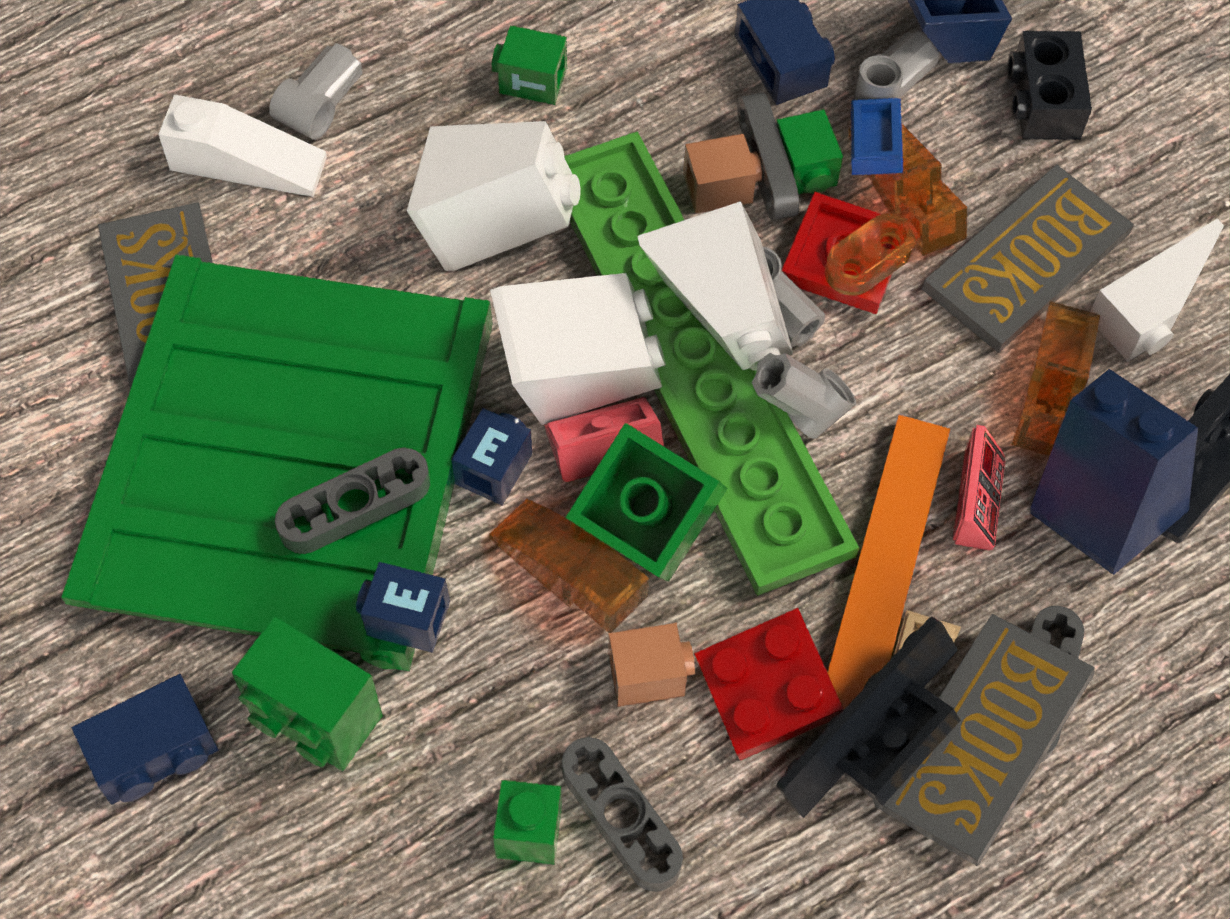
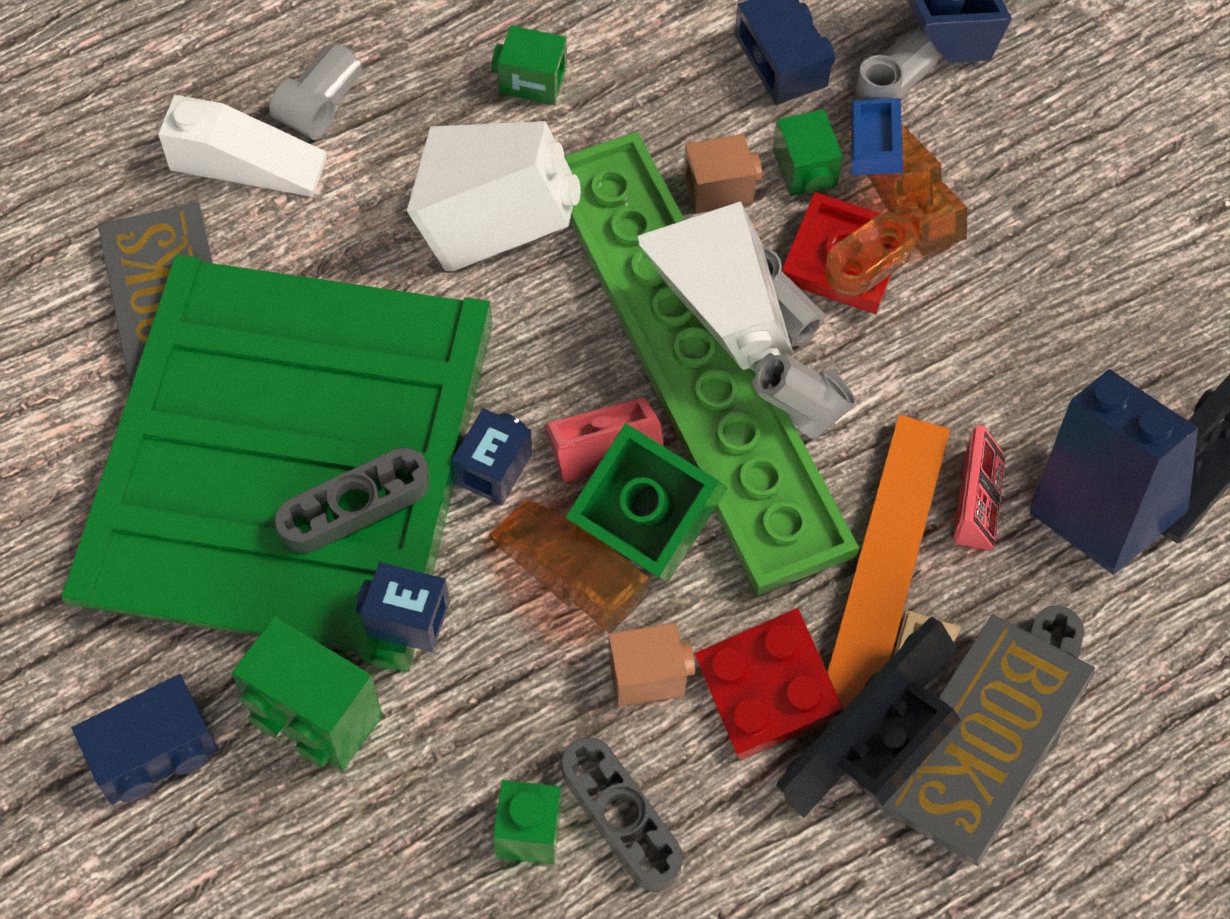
(577, 343): white slope -> none
(762, 136): dark grey beam -> none
(1027, 258): dark grey tile -> none
(1050, 85): black brick -> none
(1056, 375): clear orange slope -> none
(1145, 302): white slope -> none

